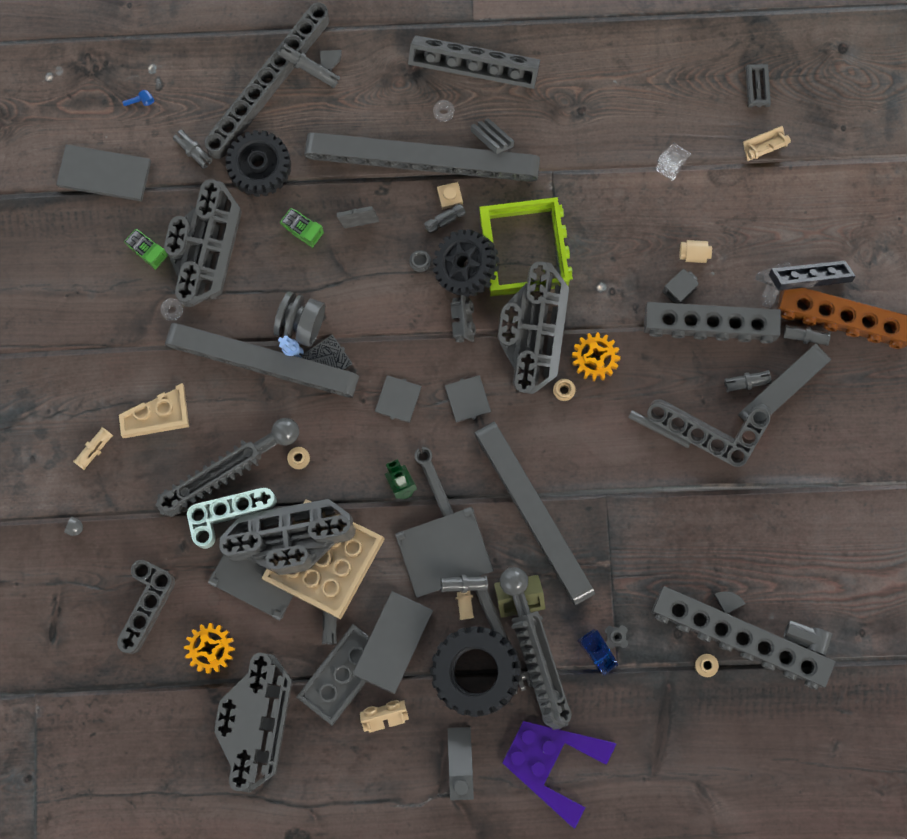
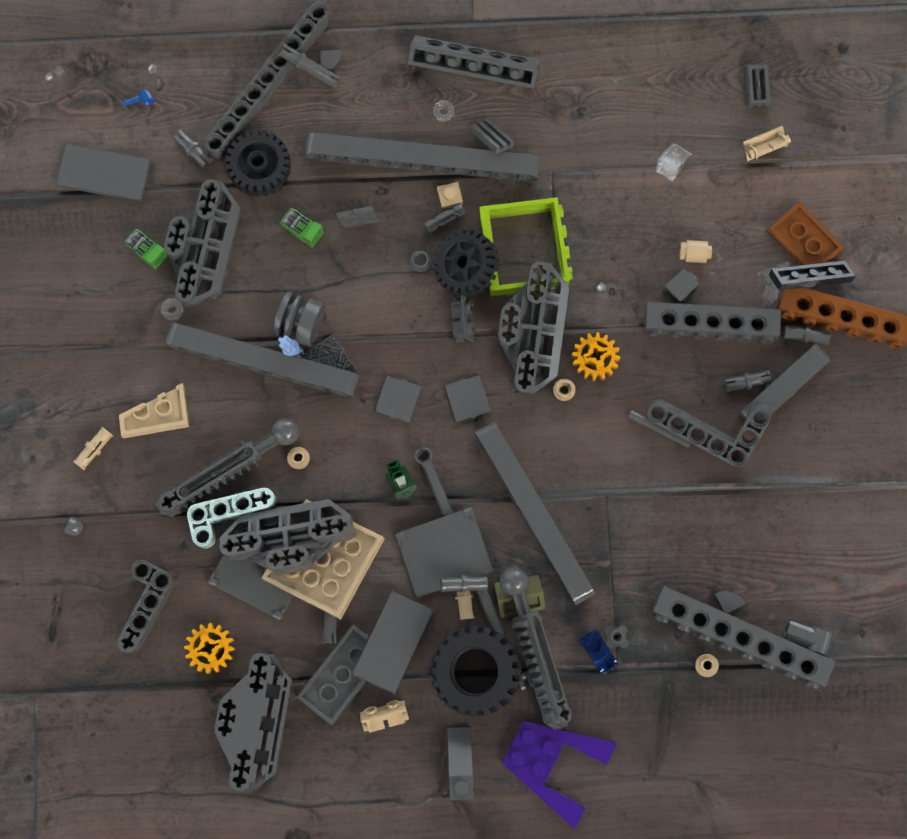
(804, 237): none -> dark orange tile

